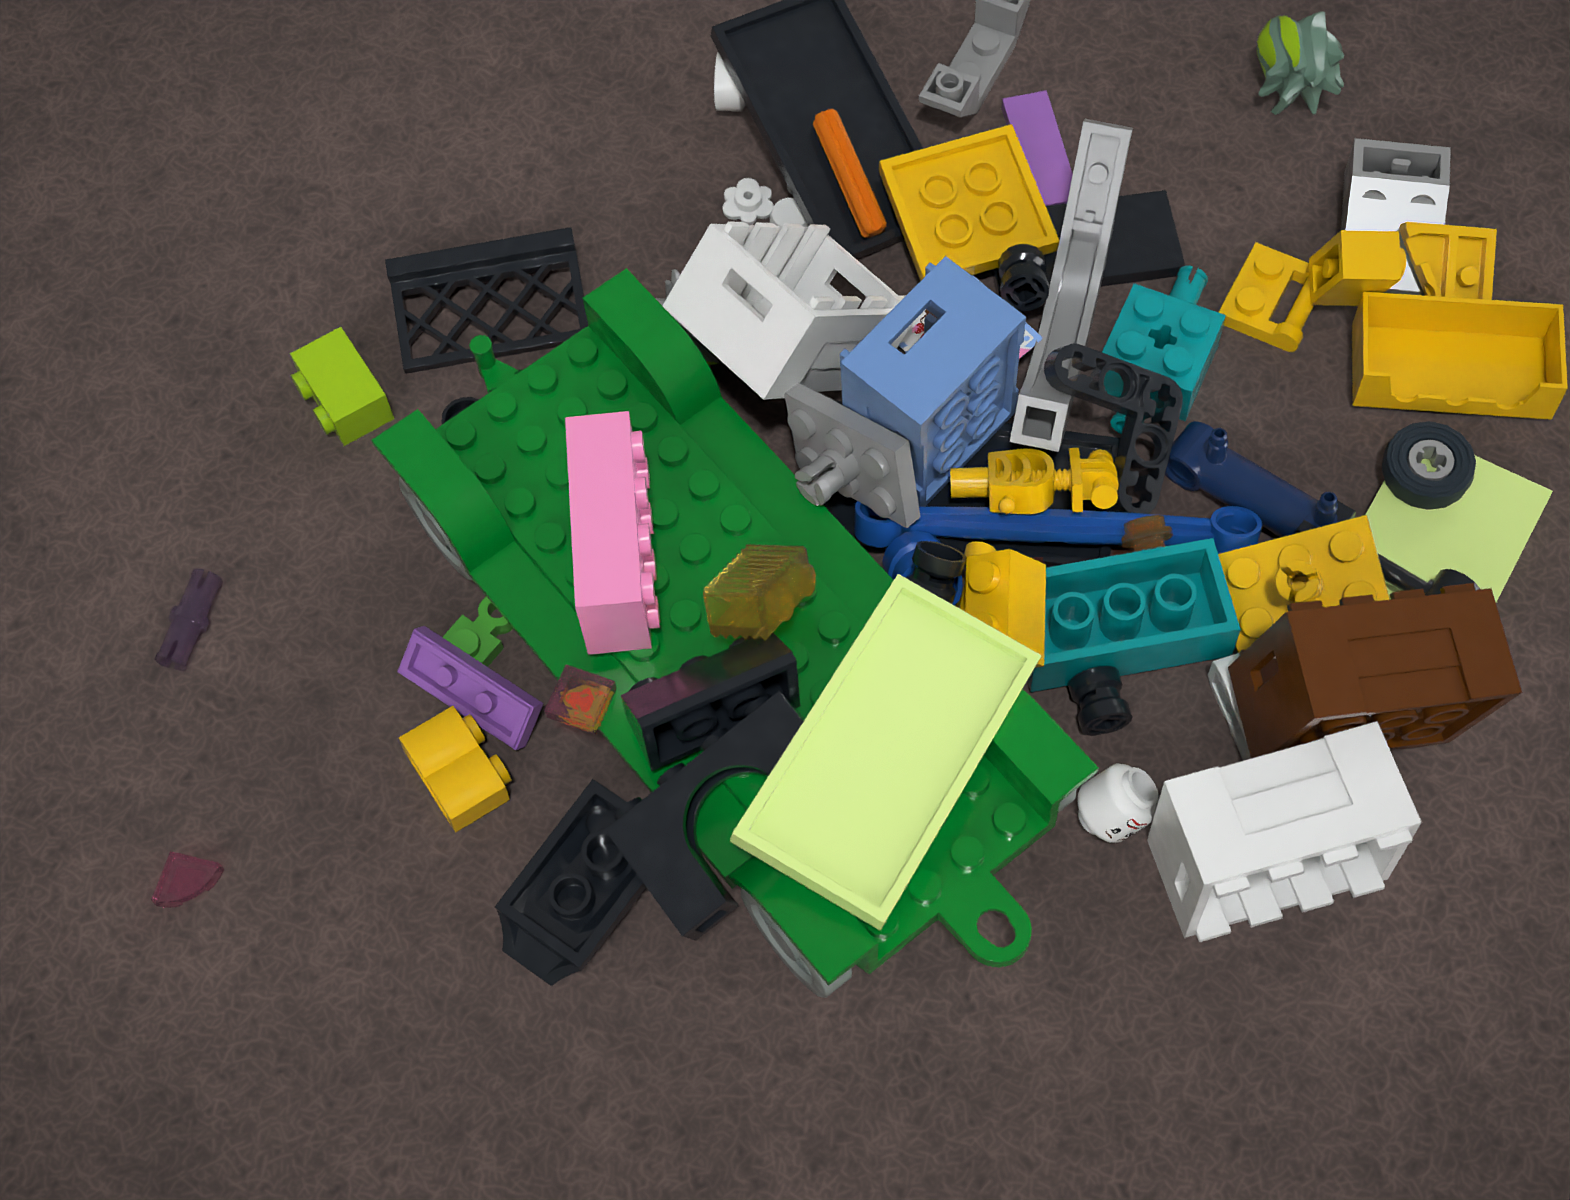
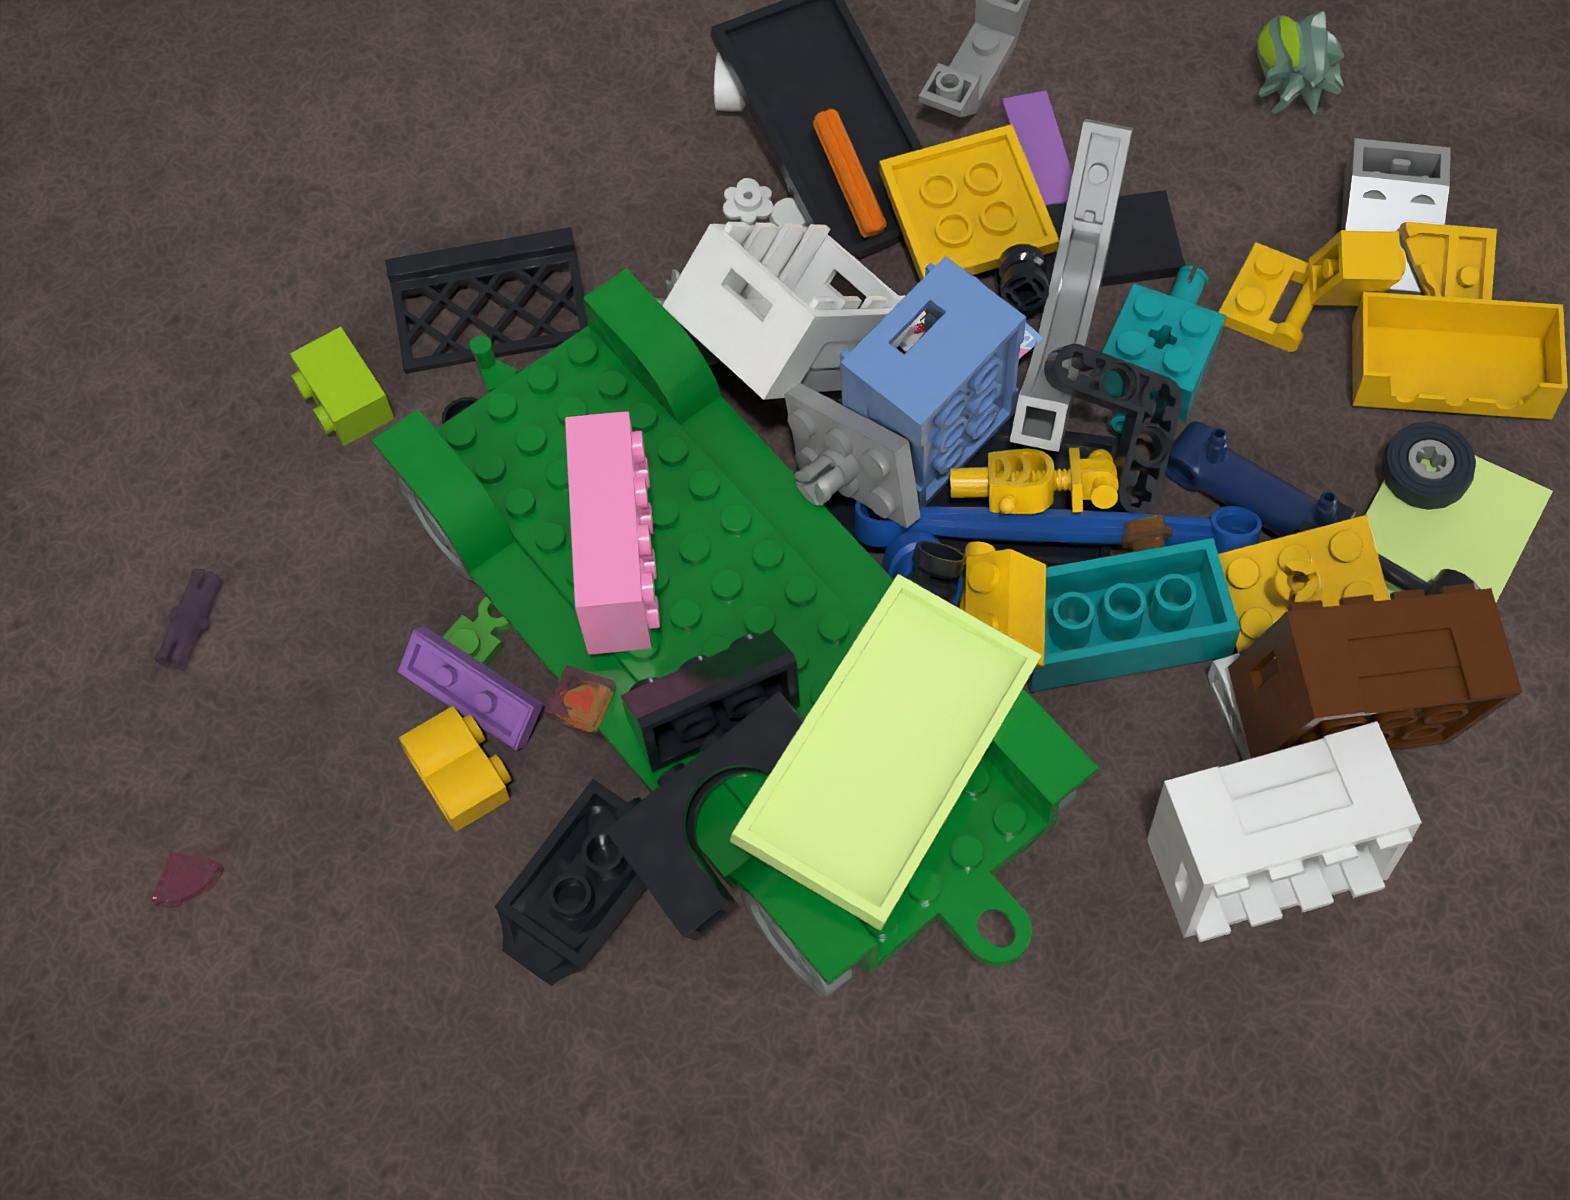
(758, 590): clear yellow brick -> none
(1100, 700): black wheel -> none
(1117, 802): white head -> none

